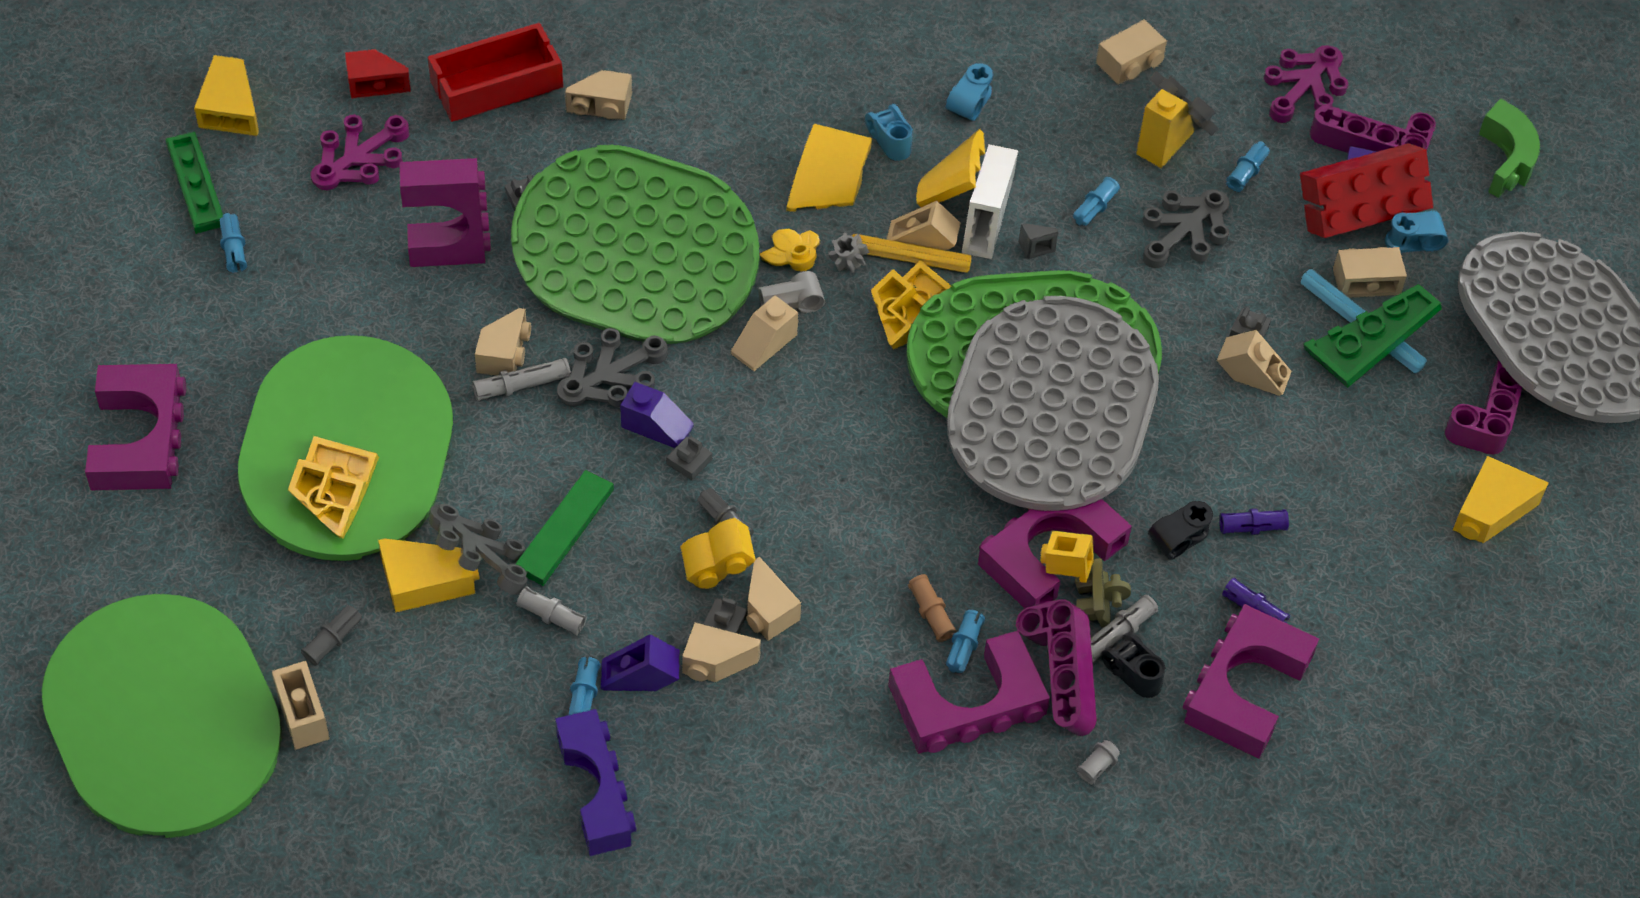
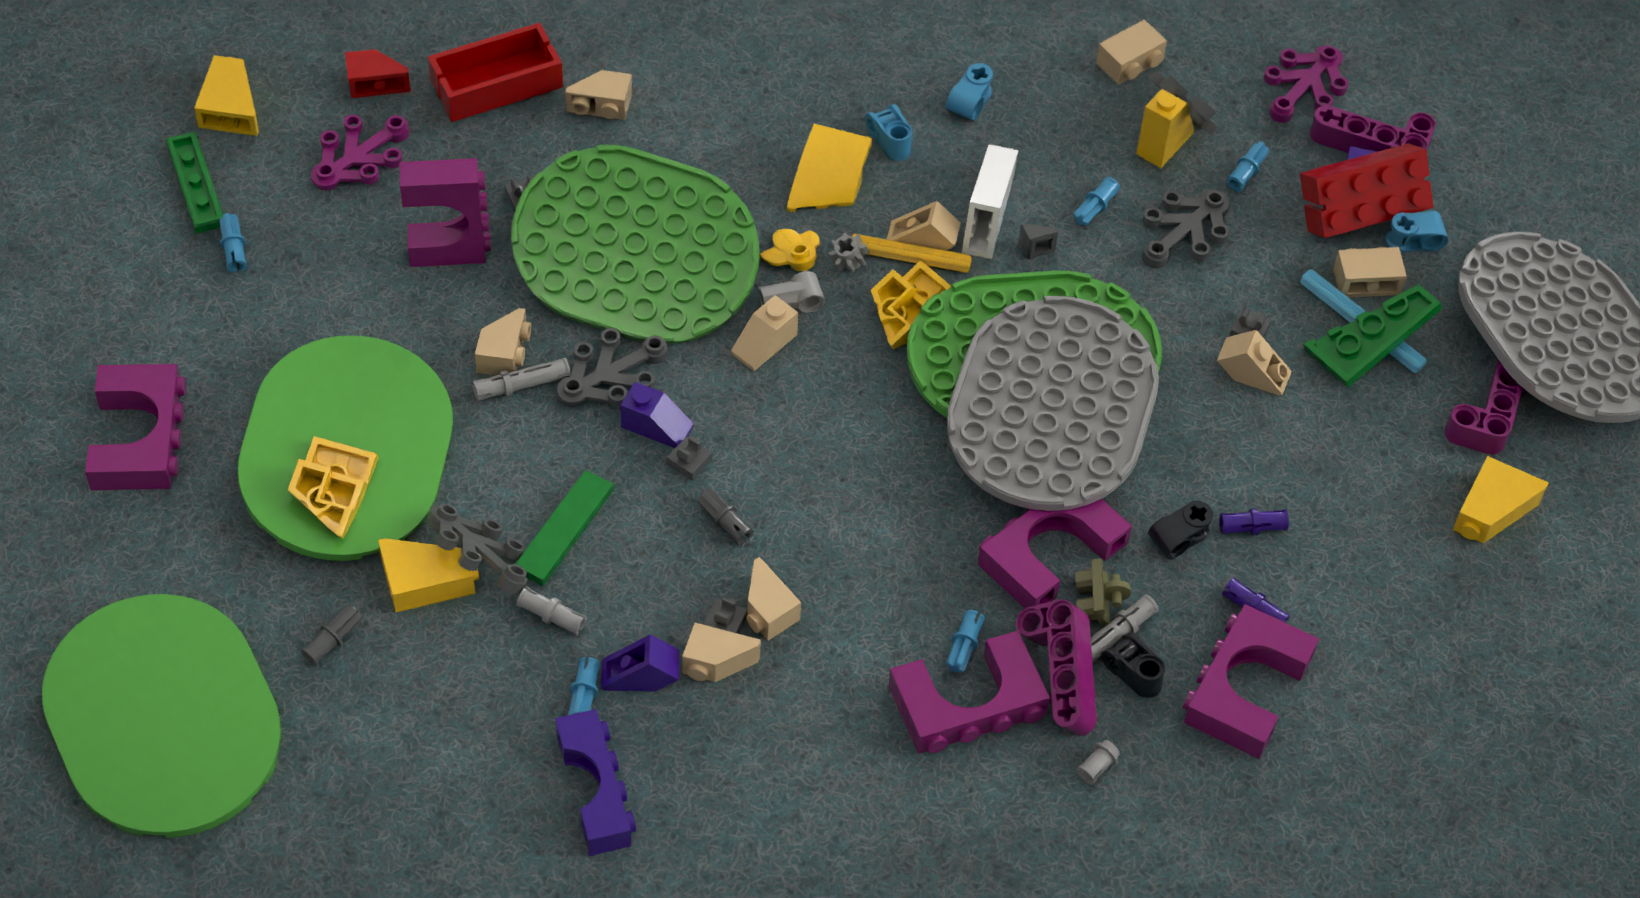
(300, 705): tan brick -> none
(717, 553): yellow brick -> none
(932, 608): medium nougat pin -> none
(954, 173): yellow slope -> none
(1068, 554): yellow brick -> none
(1518, 139): bright green arch -> none

